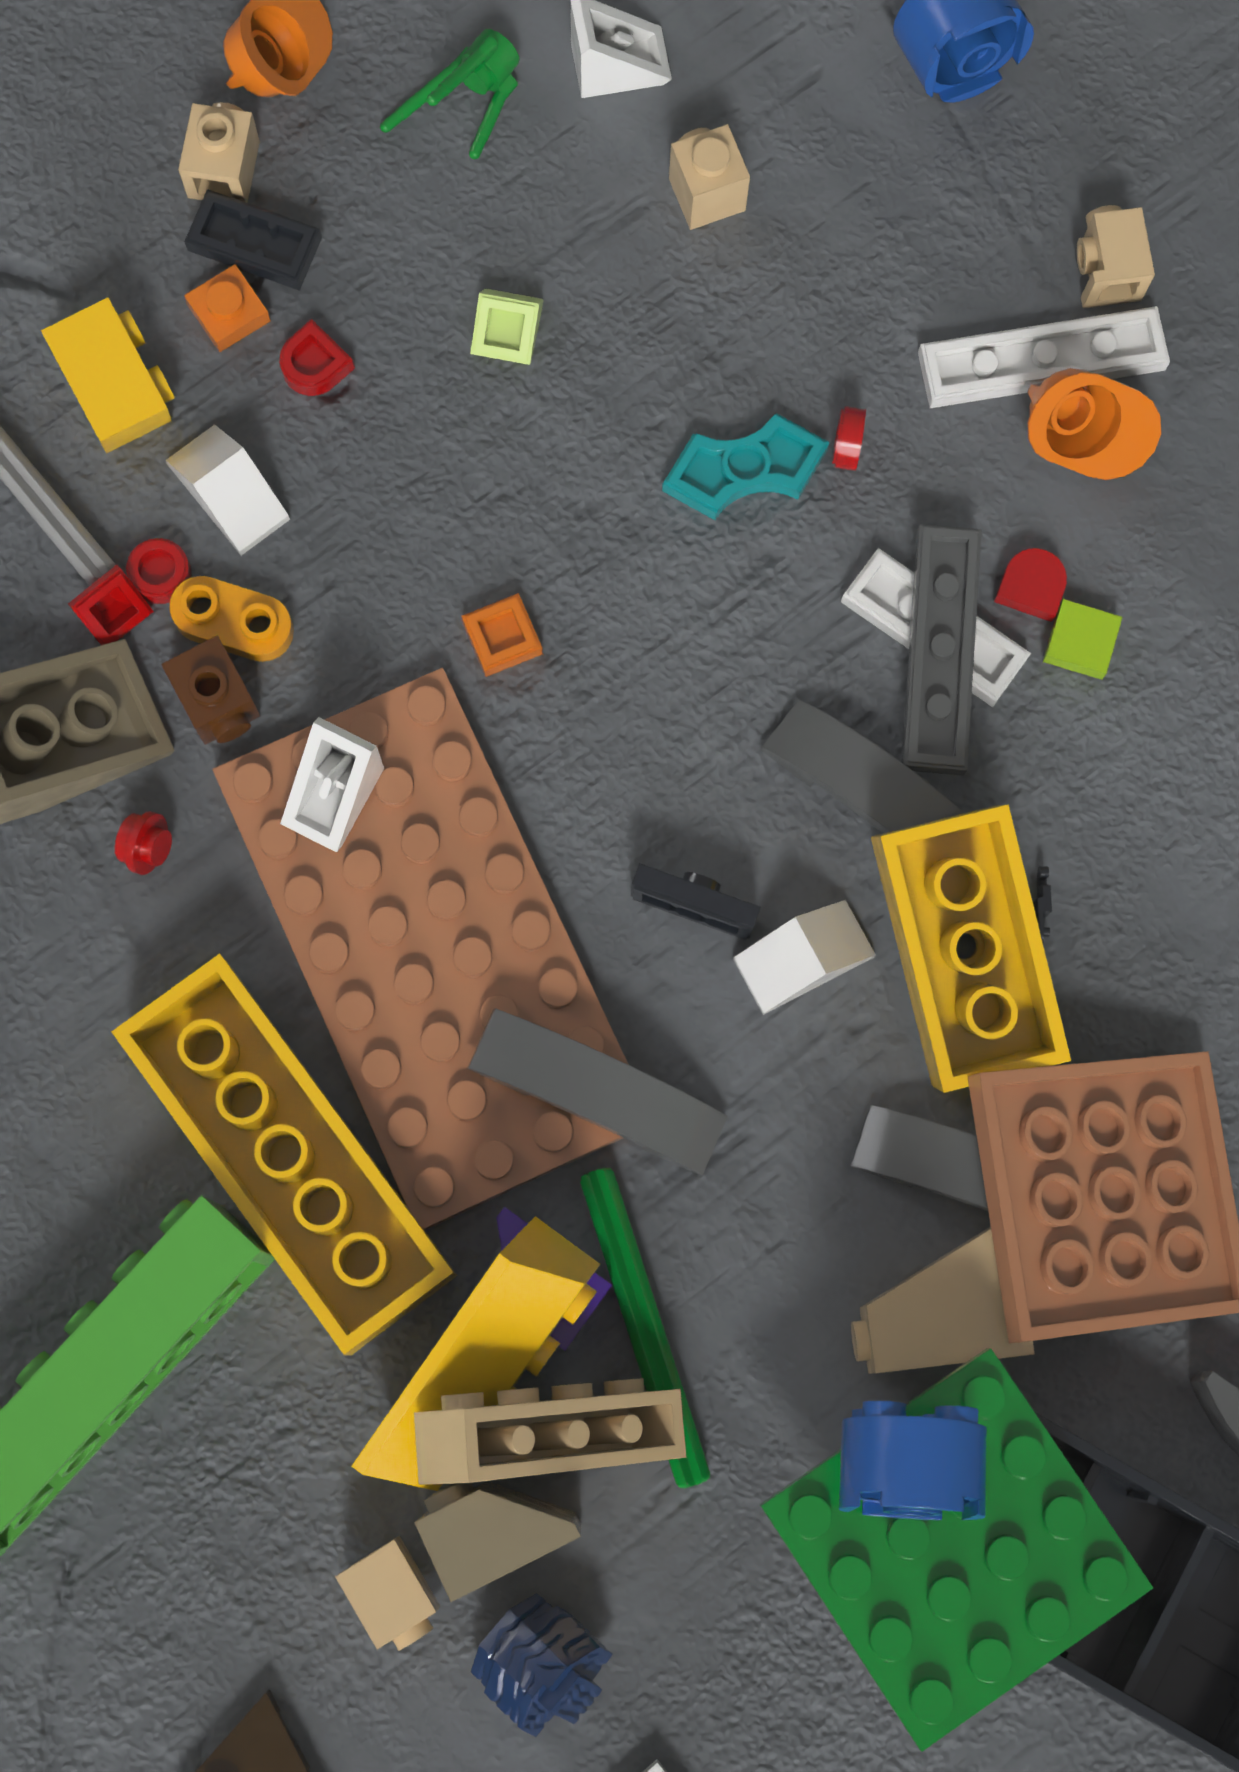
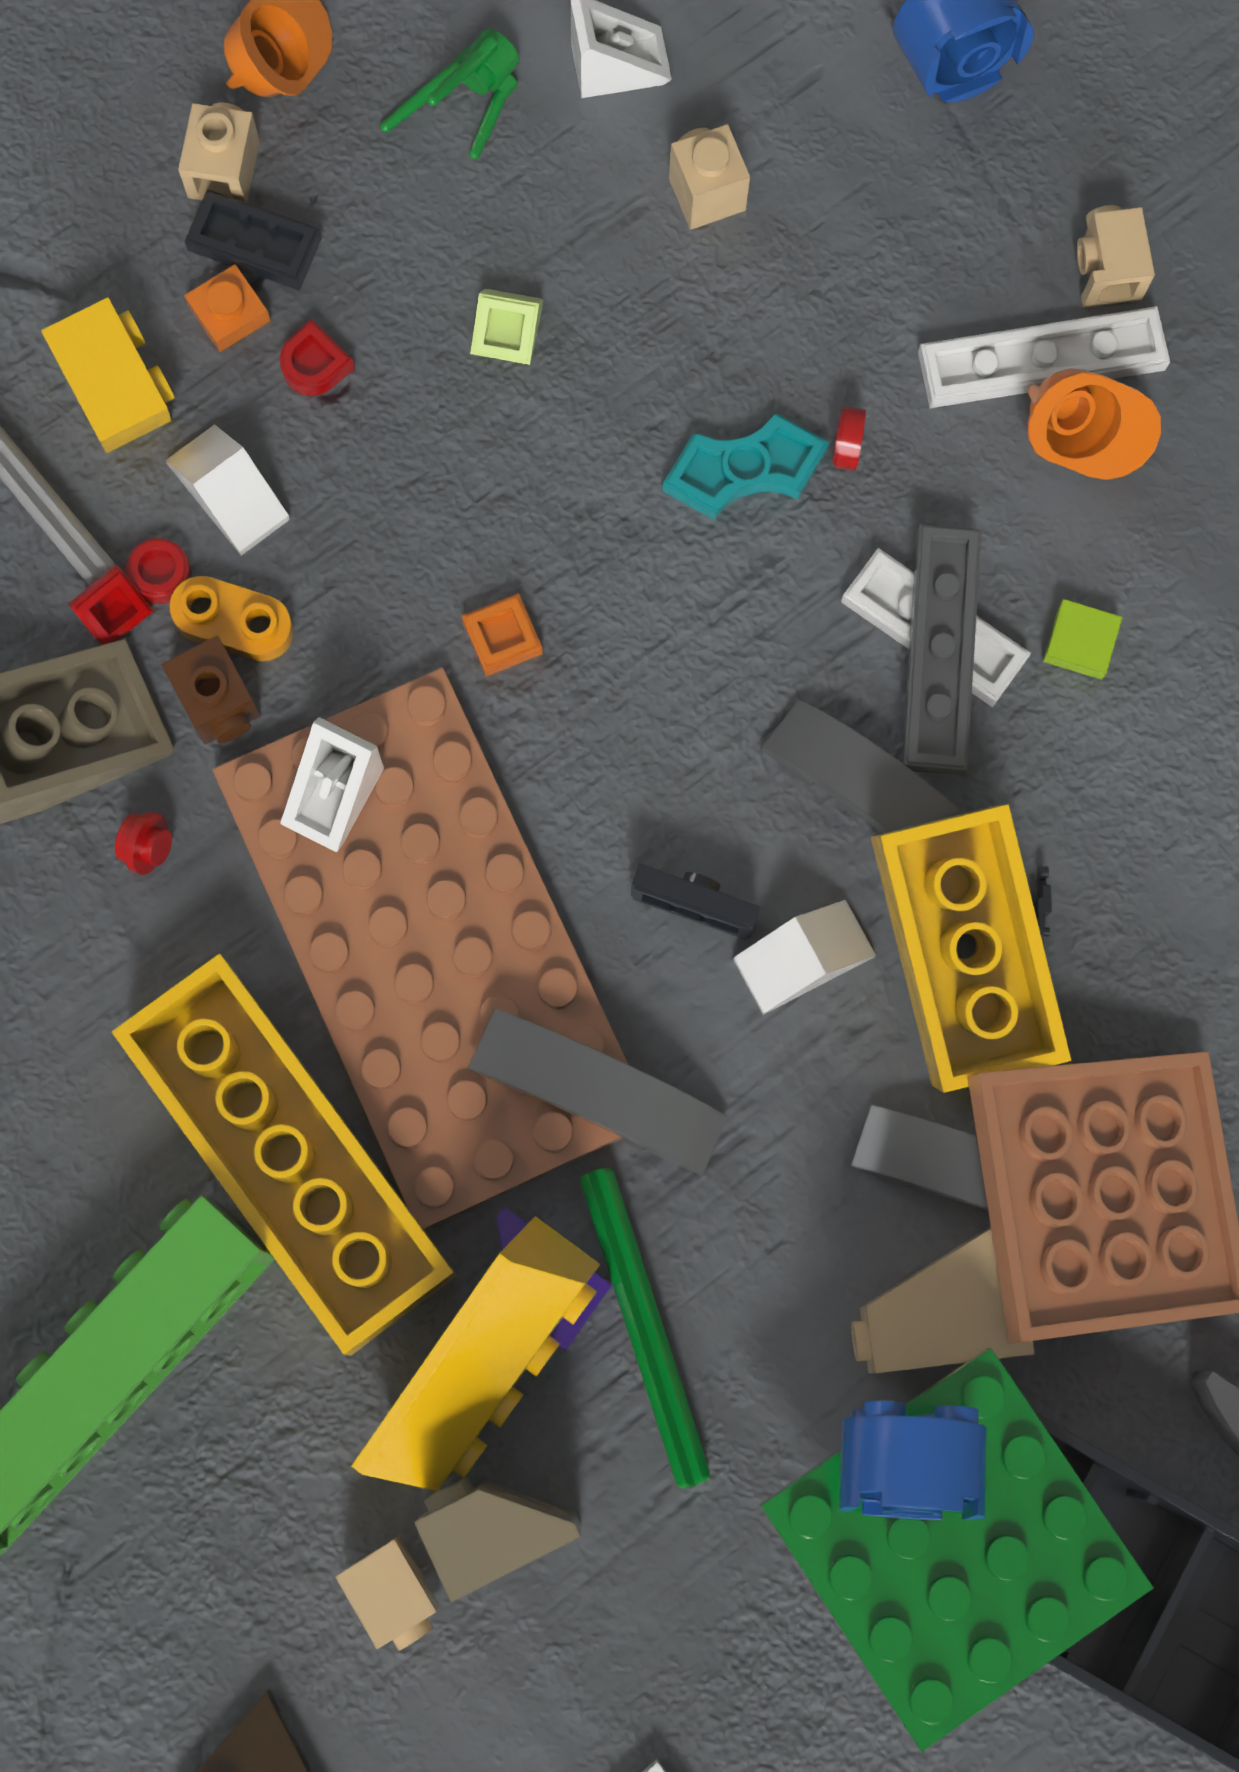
(540, 1664): dark blue hair -> none
(548, 1436): tan brick -> none
(1033, 583): red tile -> none

